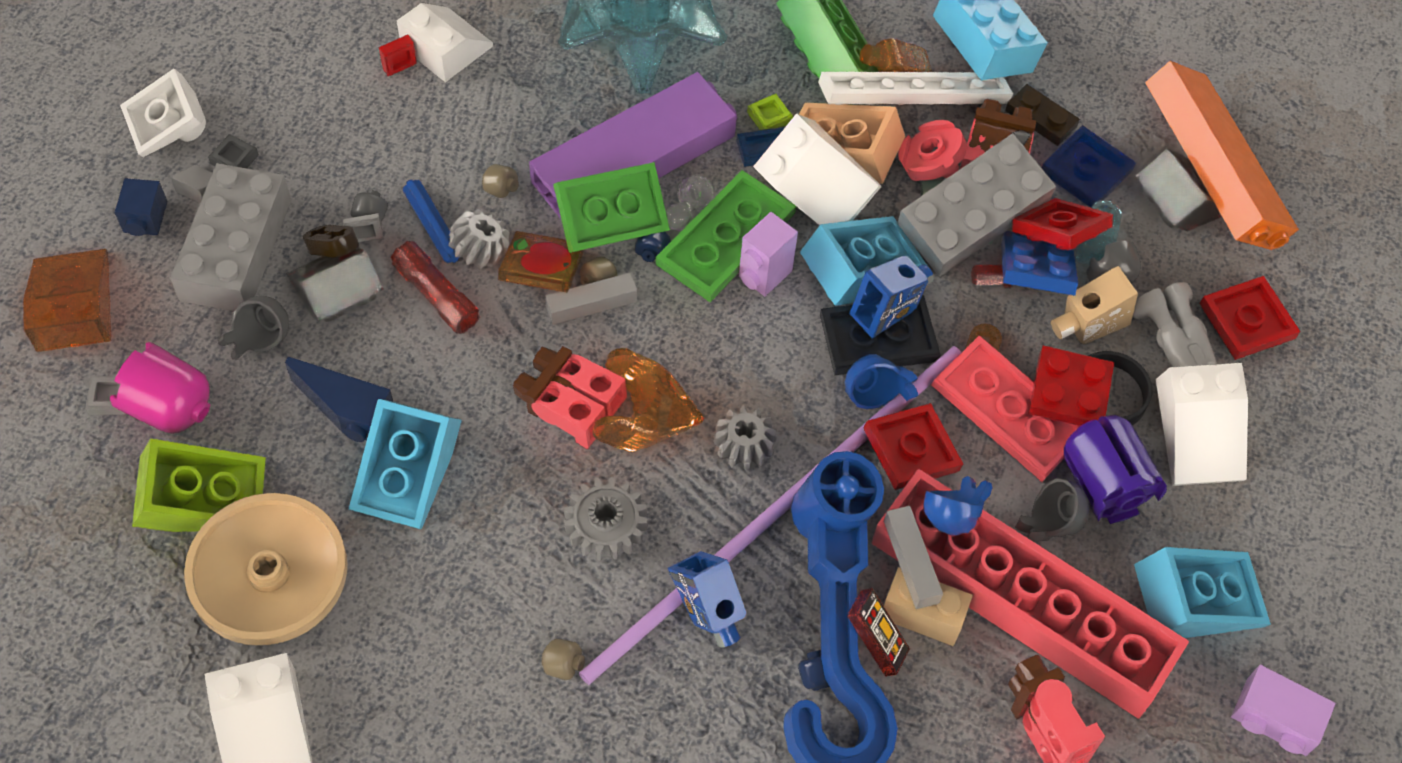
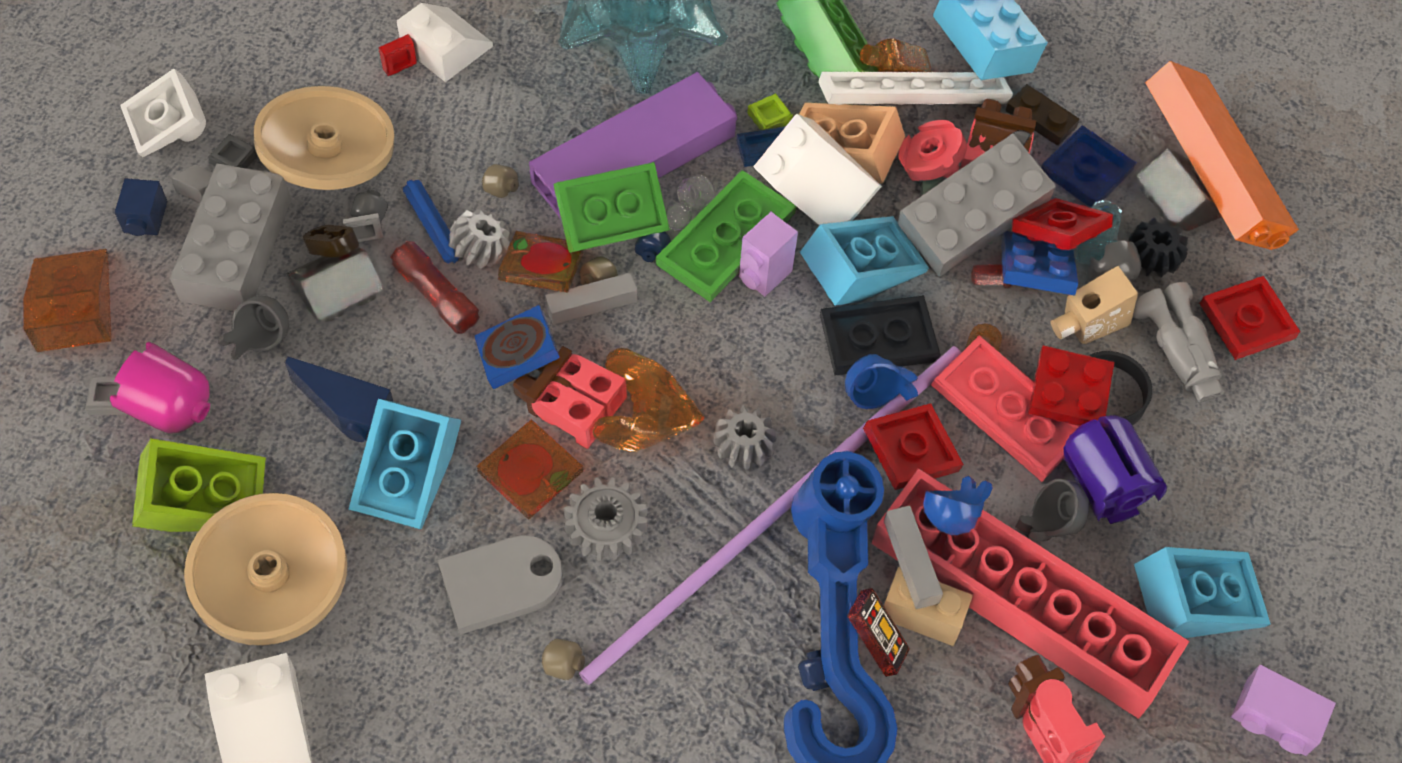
(324, 137): none -> tan dish
(498, 582): none -> light grey tile
(516, 347): none -> tile
(530, 469): none -> clear orange tile
(710, 595): torso -> none
(889, 294): blue torso -> none
(1159, 246): none -> black gear
(1204, 423): white slope -> none

